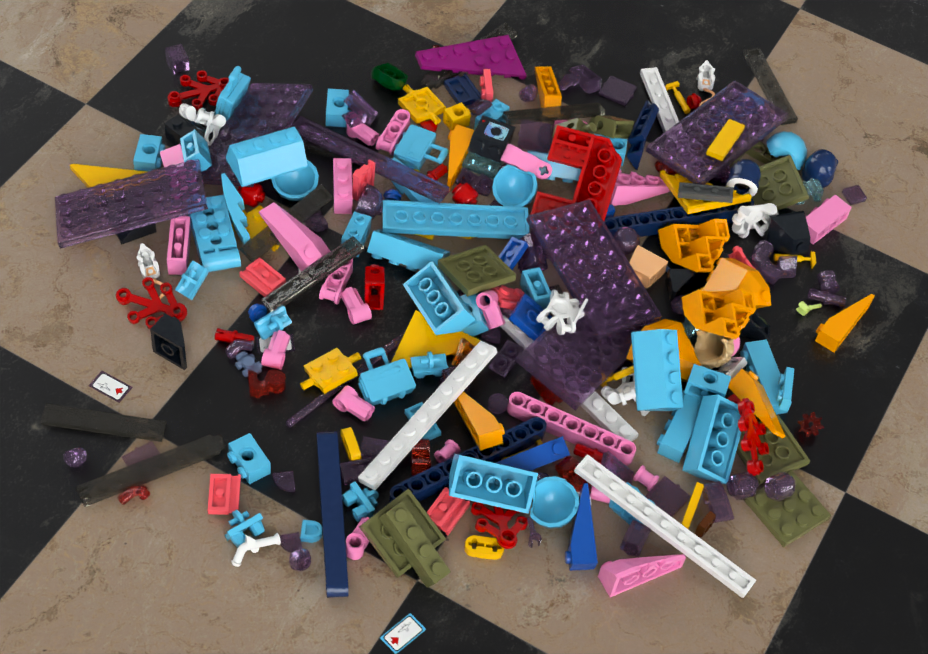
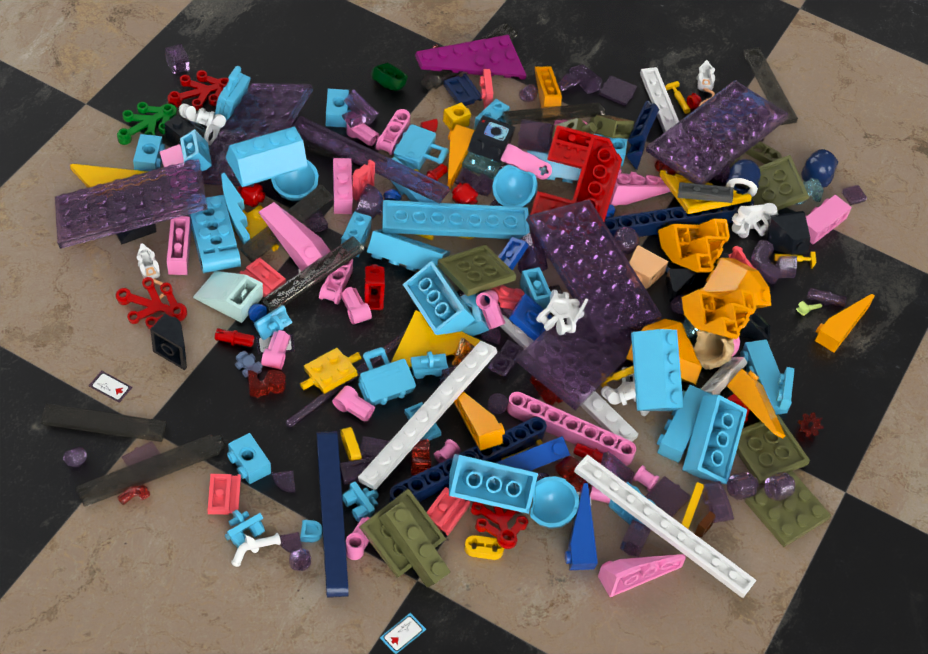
(166, 112): none -> green plant
(192, 280): medium azure hips -> none
(230, 293): none -> light aqua slope
(237, 345): clear purple arm -> none
(421, 104): yellow plate -> none
(479, 106): clear purple tile -> none
(533, 535): clear purple hand -> none
(706, 382): medium azure brick -> none
(725, 140): yellow tile -> none
(751, 437): red plant -> none
(787, 144): medium azure cylinder -> none
(827, 281): clear purple wheel -> none

